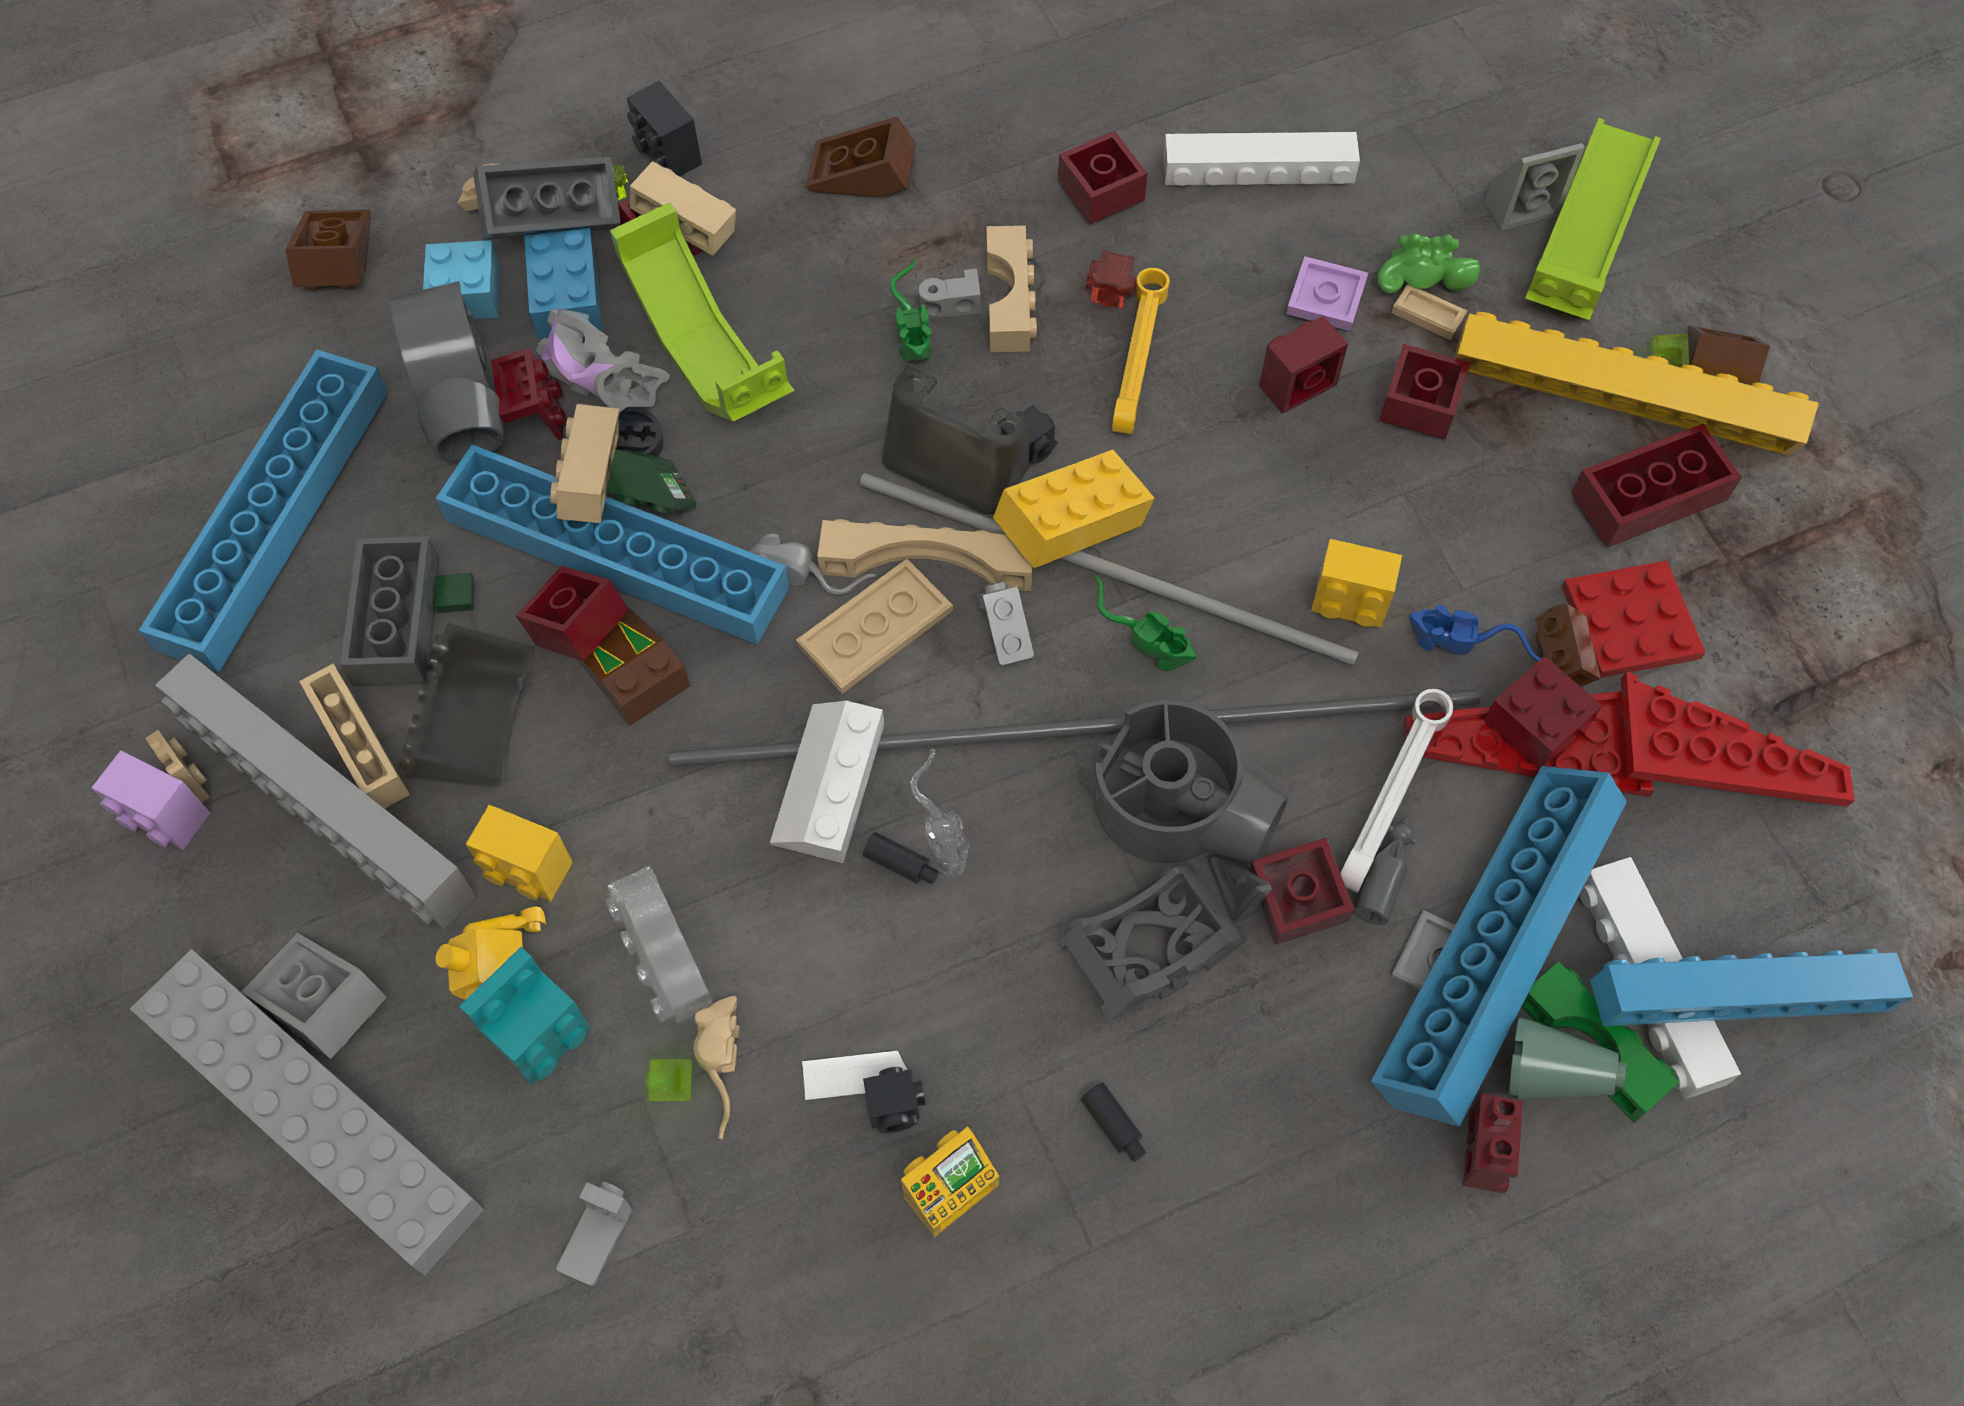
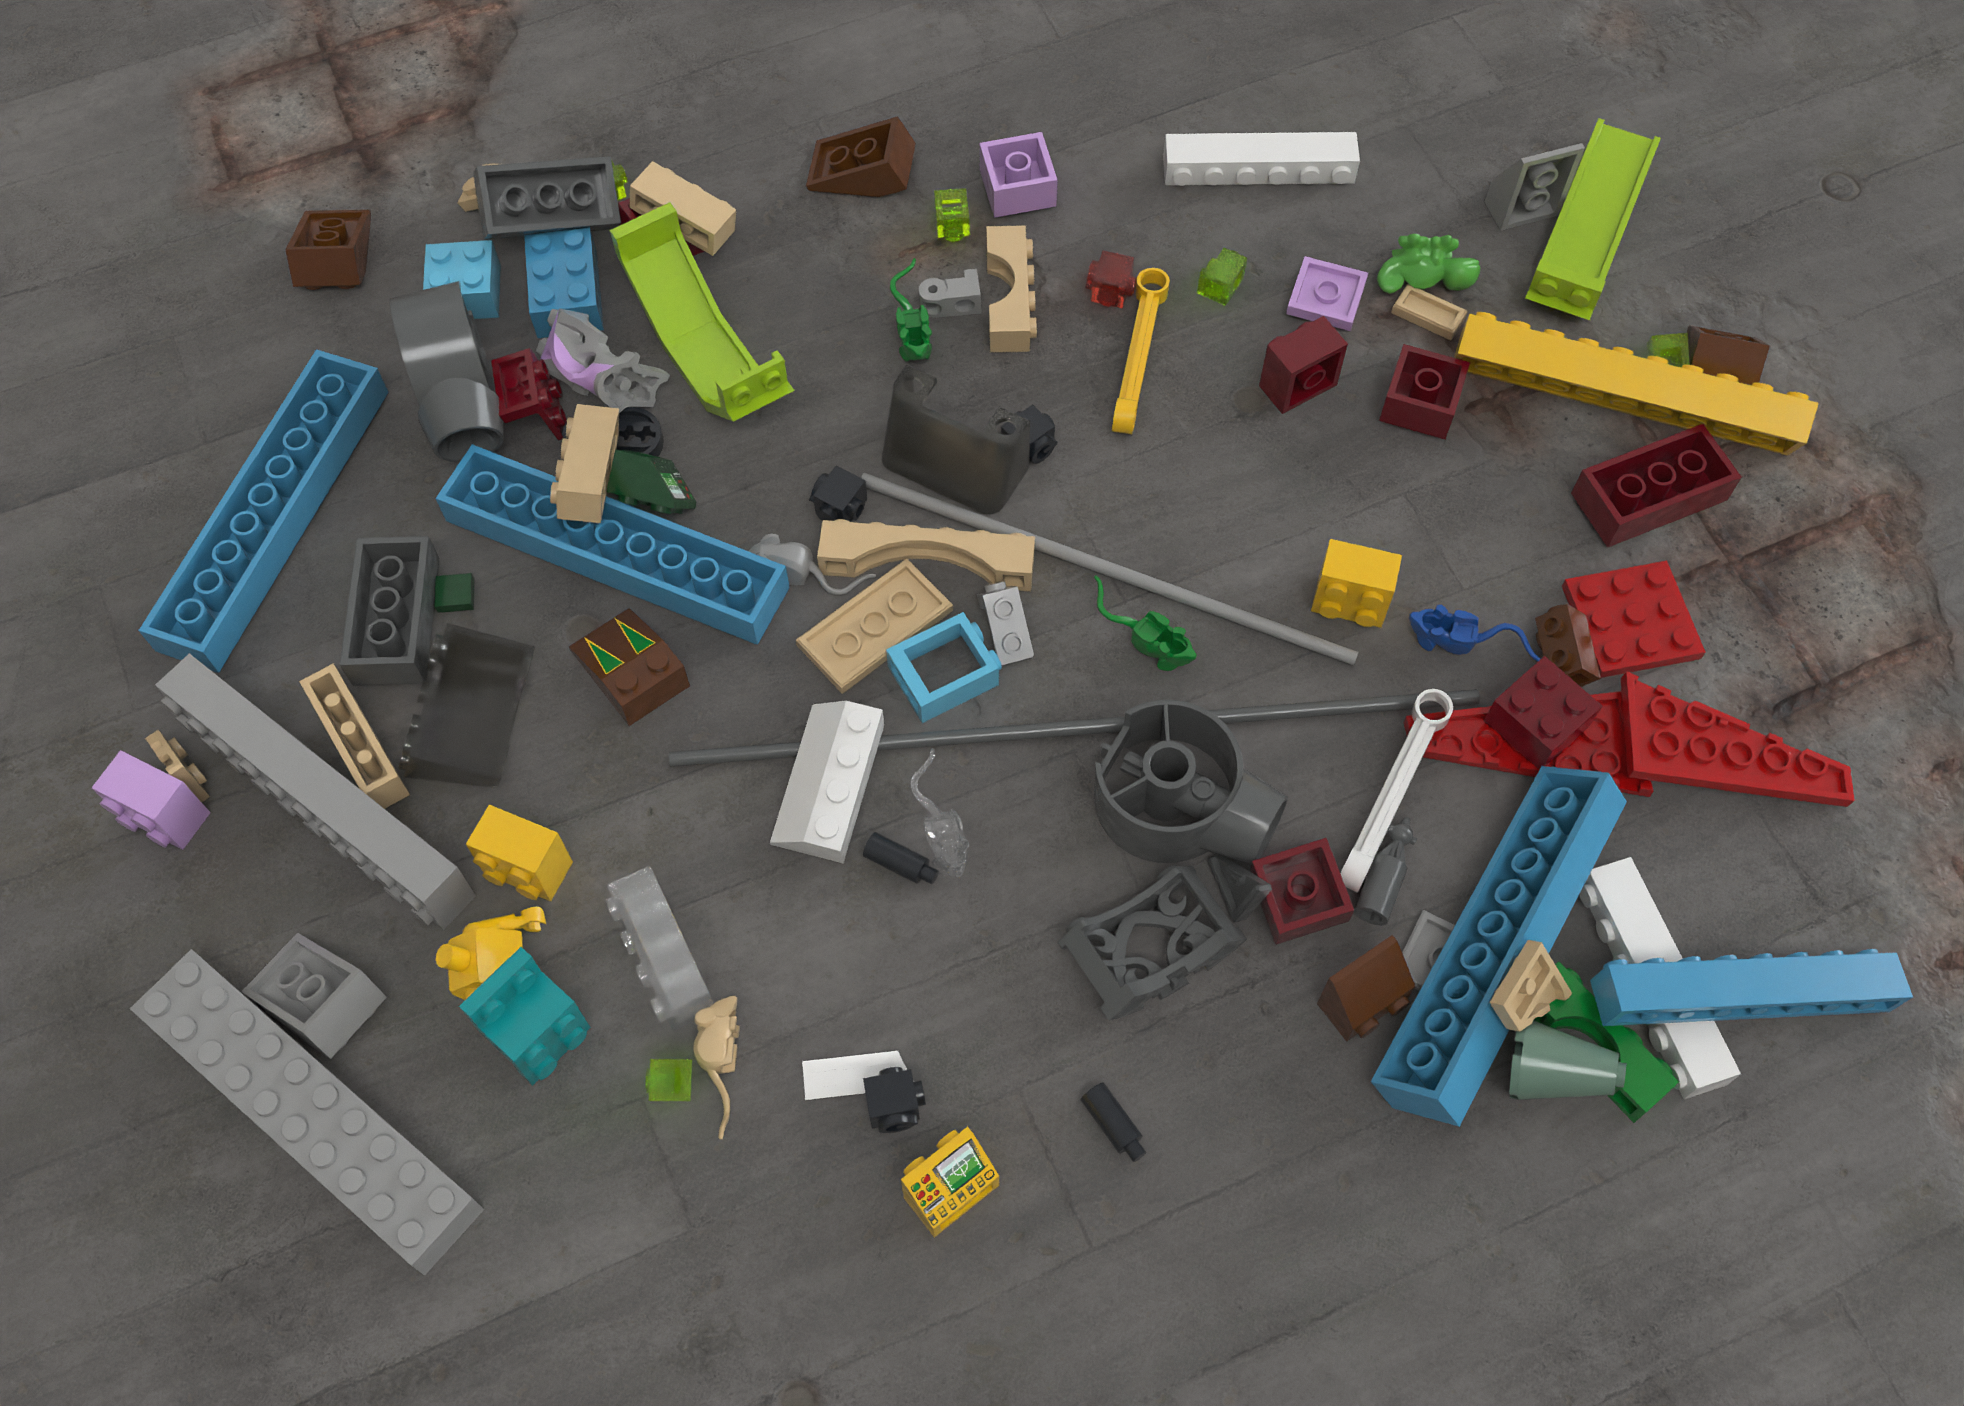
(572, 613): dark red brick -> none
(595, 1233): light grey bracket -> none
(664, 129): black brick -> none
(839, 495): none -> black brick
(932, 704): none -> medium azure window
(952, 221): none -> clear neon green brick
(1018, 174): none -> lavender brick
(1073, 508): yellow brick -> none
(1102, 177): dark red brick -> none
(1222, 276): none -> clear neon green brick
(1368, 990): none -> reddish brown slope
(1493, 1143): dark red hips -> none
(1529, 988): none -> tan wing

